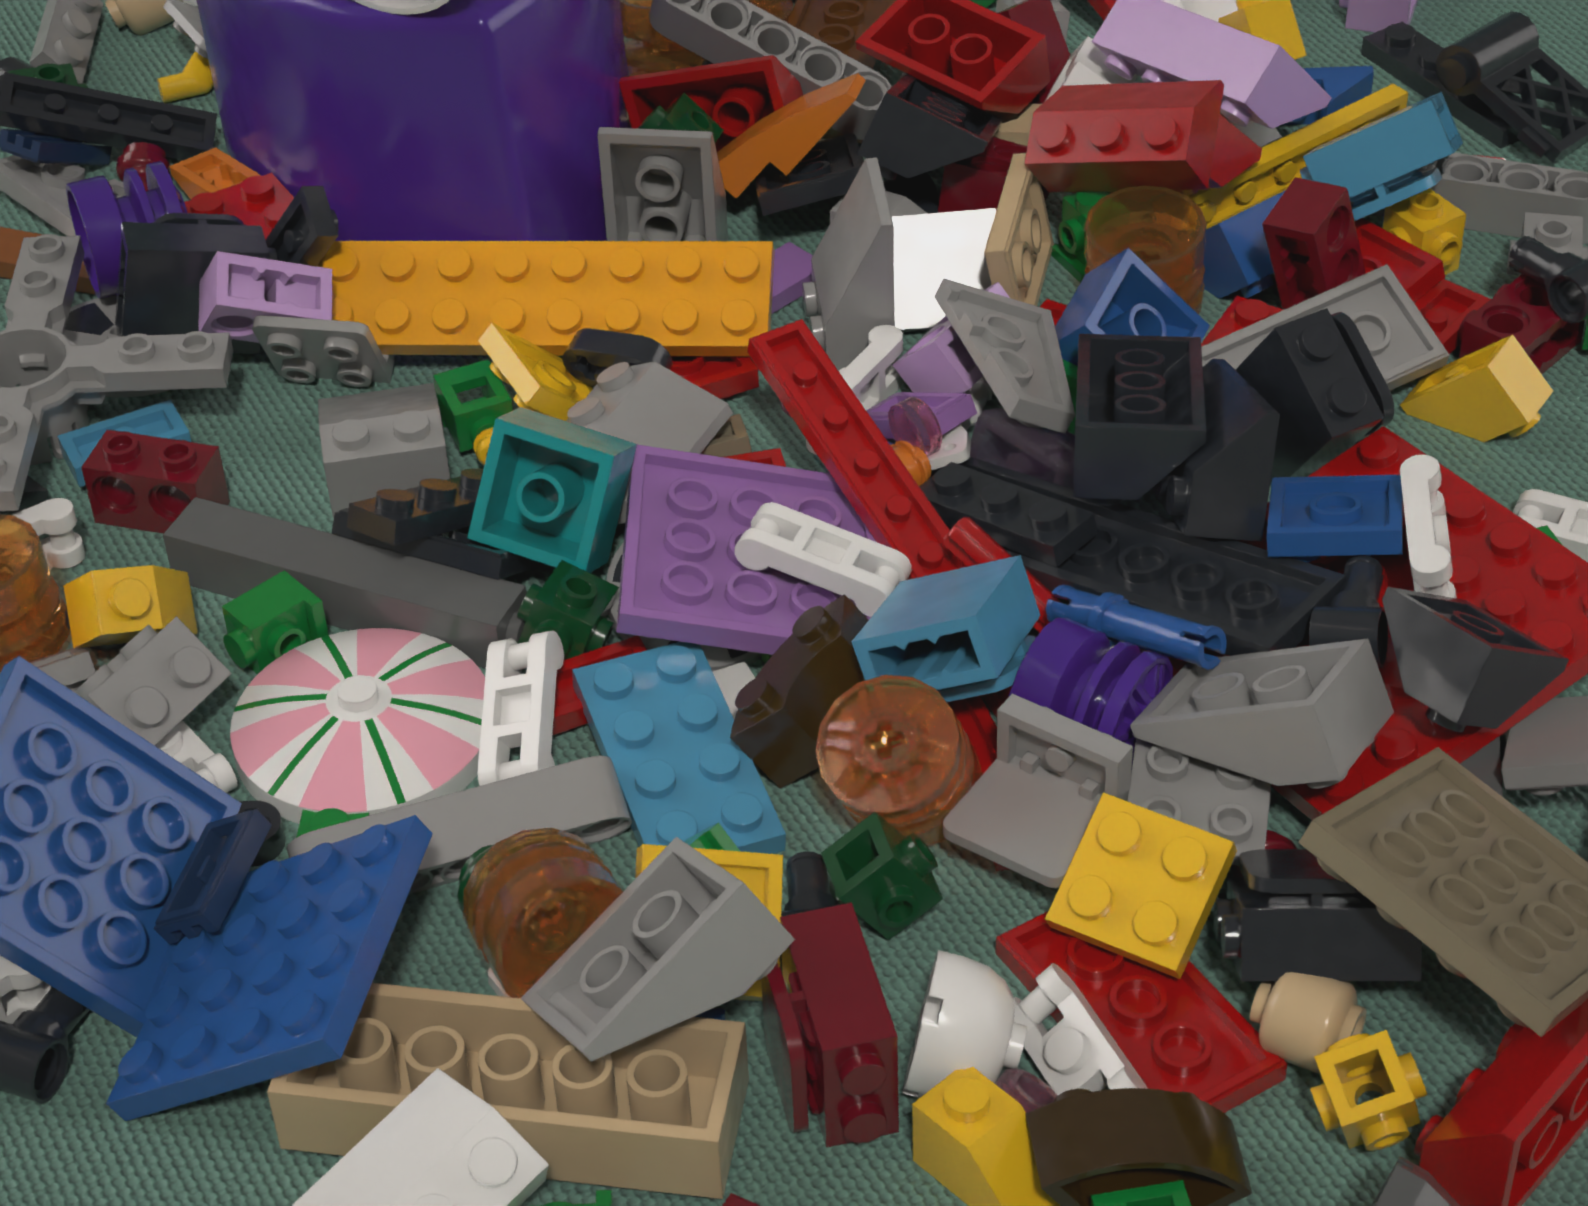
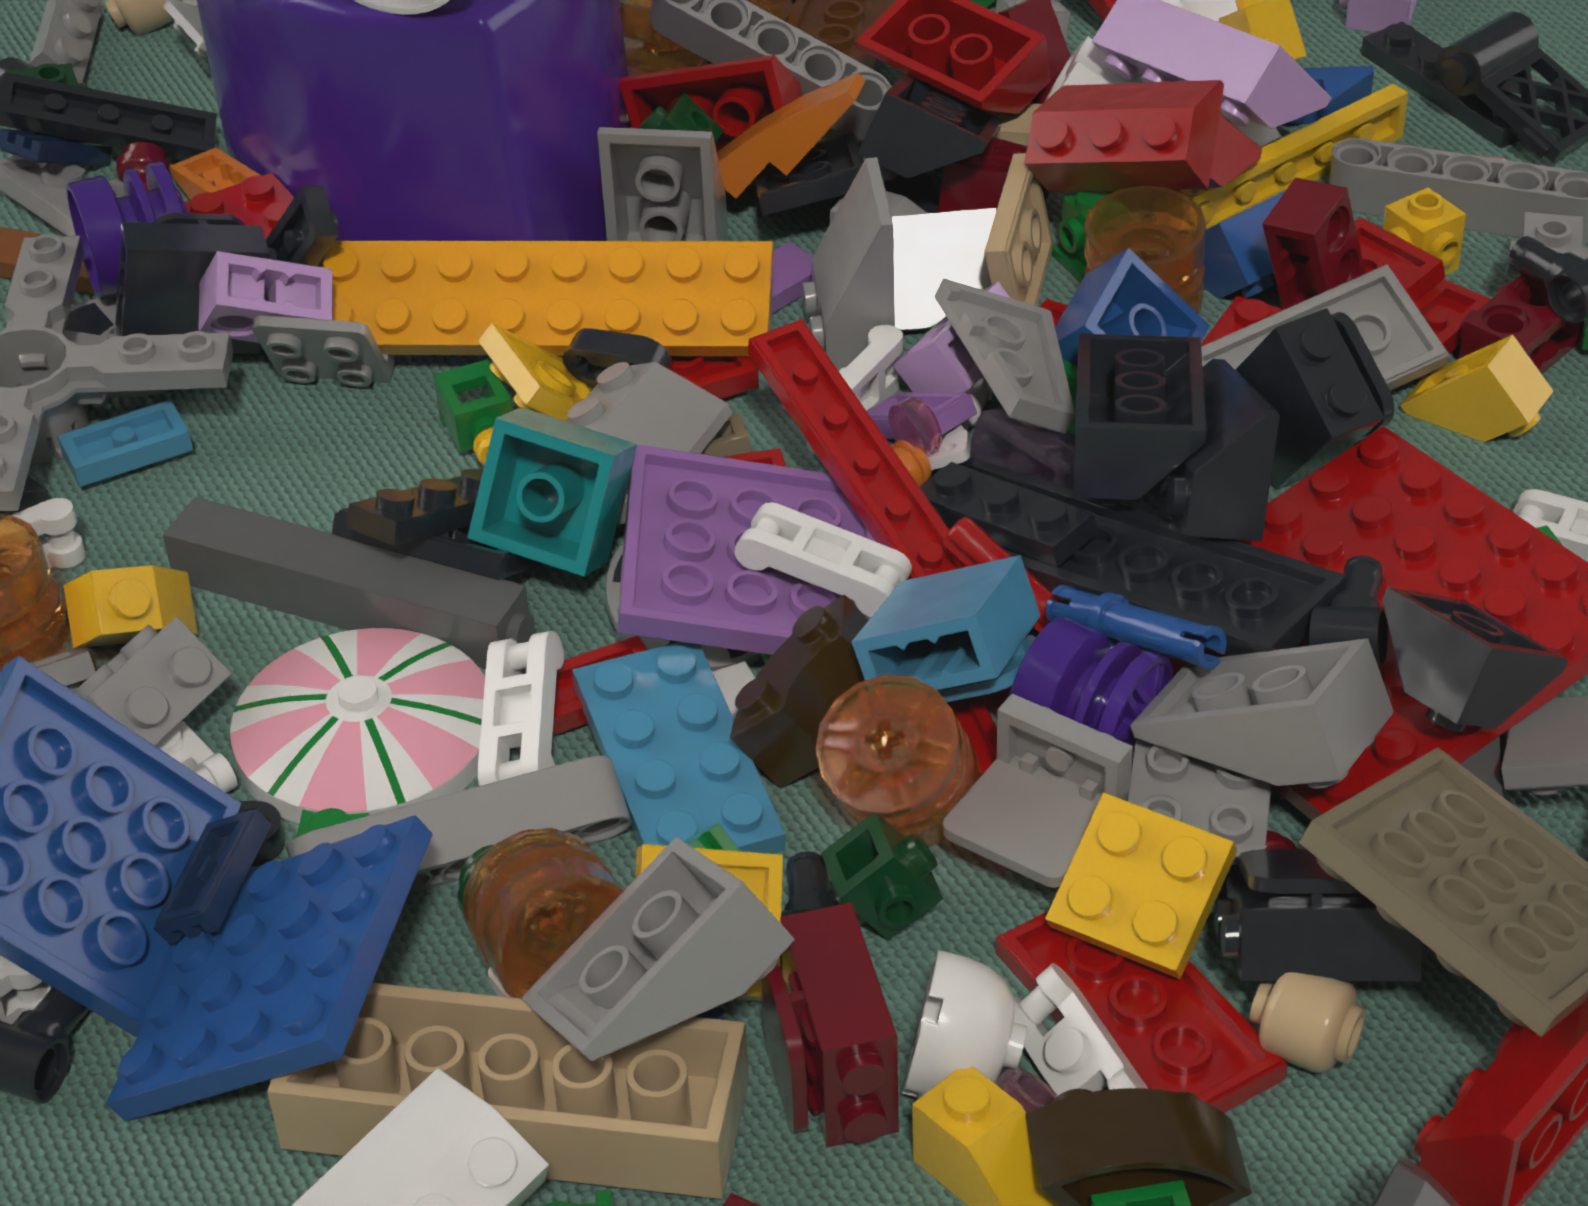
(150, 479): dark red brick -> none
(193, 80): yellow arm -> none
(272, 621): green brick -> none
(381, 442): light grey slope -> none
(572, 606): dark green brick -> none
(1335, 516): blue plate -> none
(1364, 1065): yellow brick -> none
(1383, 157): dark azure brick -> none
(1426, 526): white plate -> none

